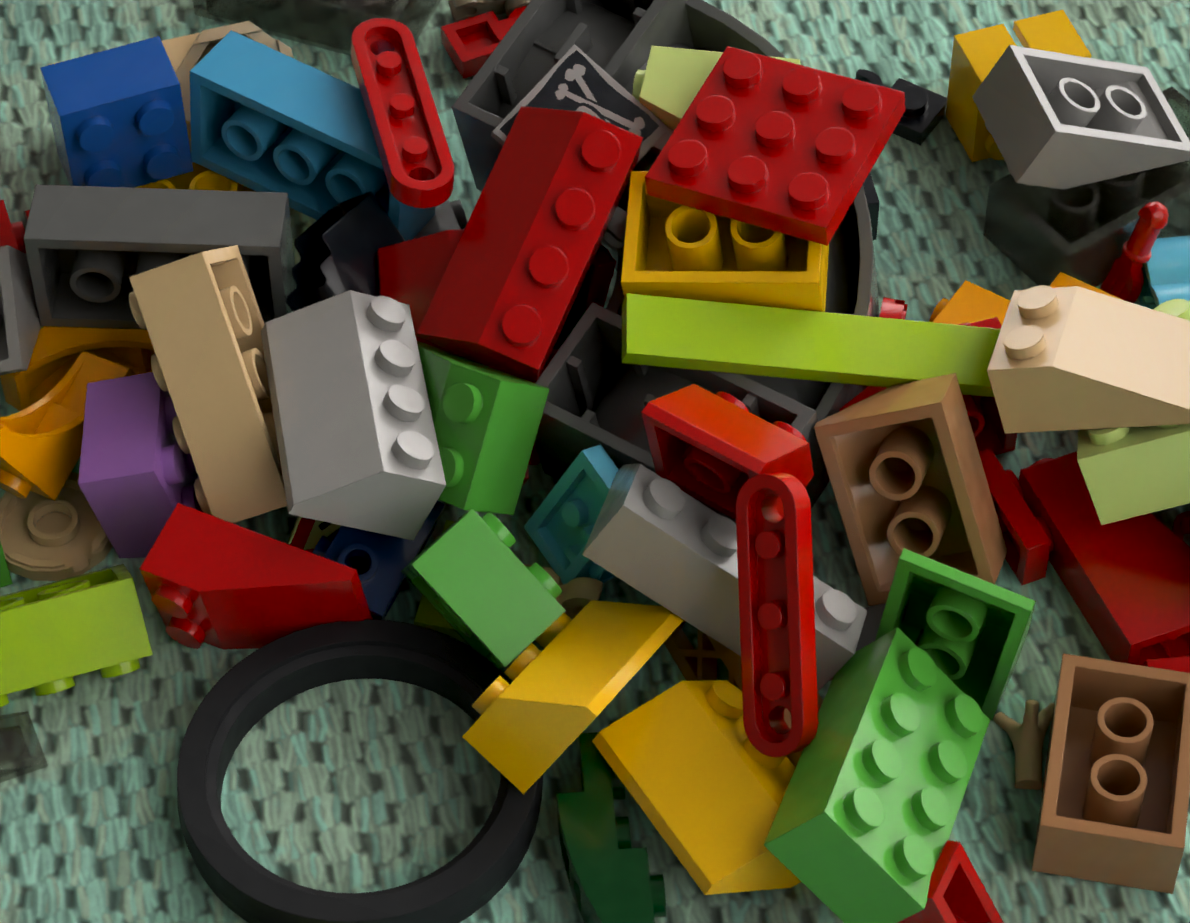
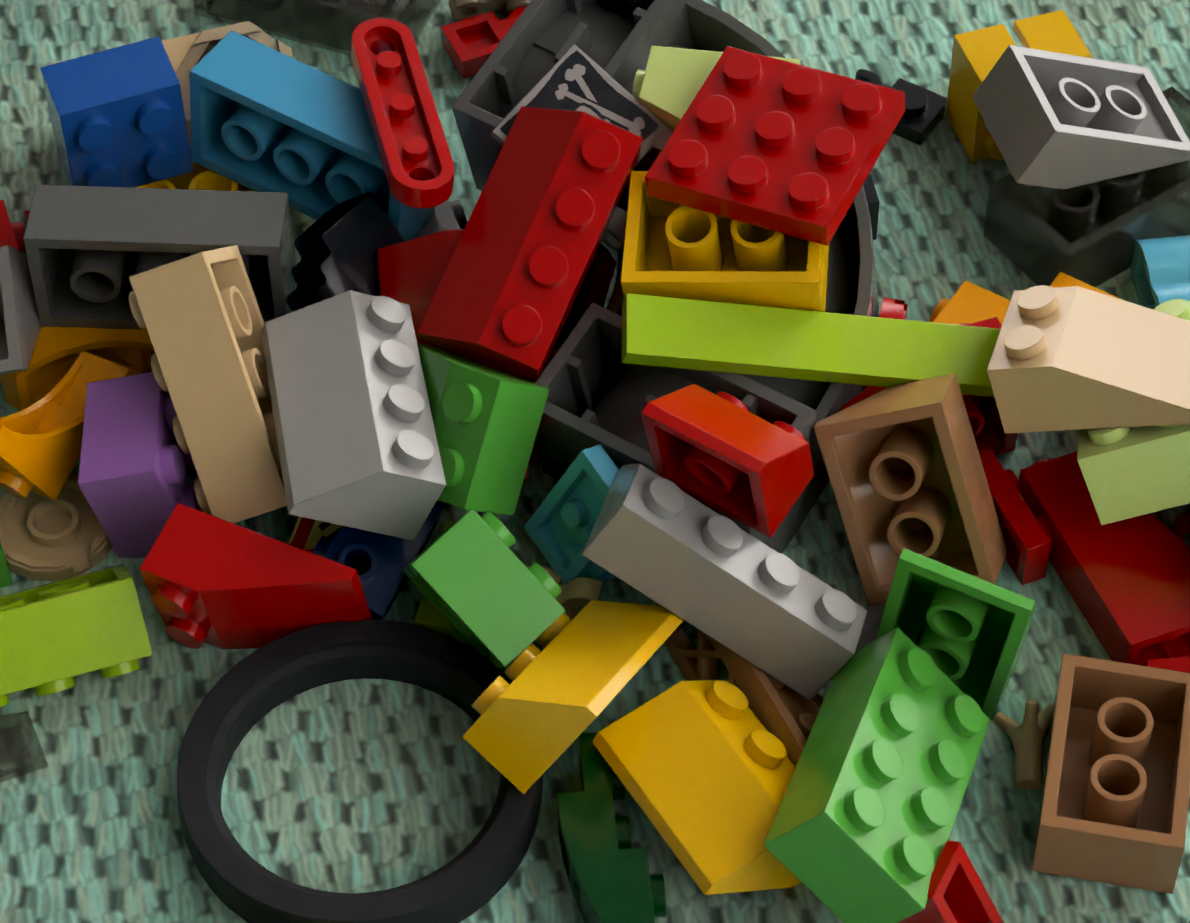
(776, 614): red plate -> none
(1126, 274): red piece -> none

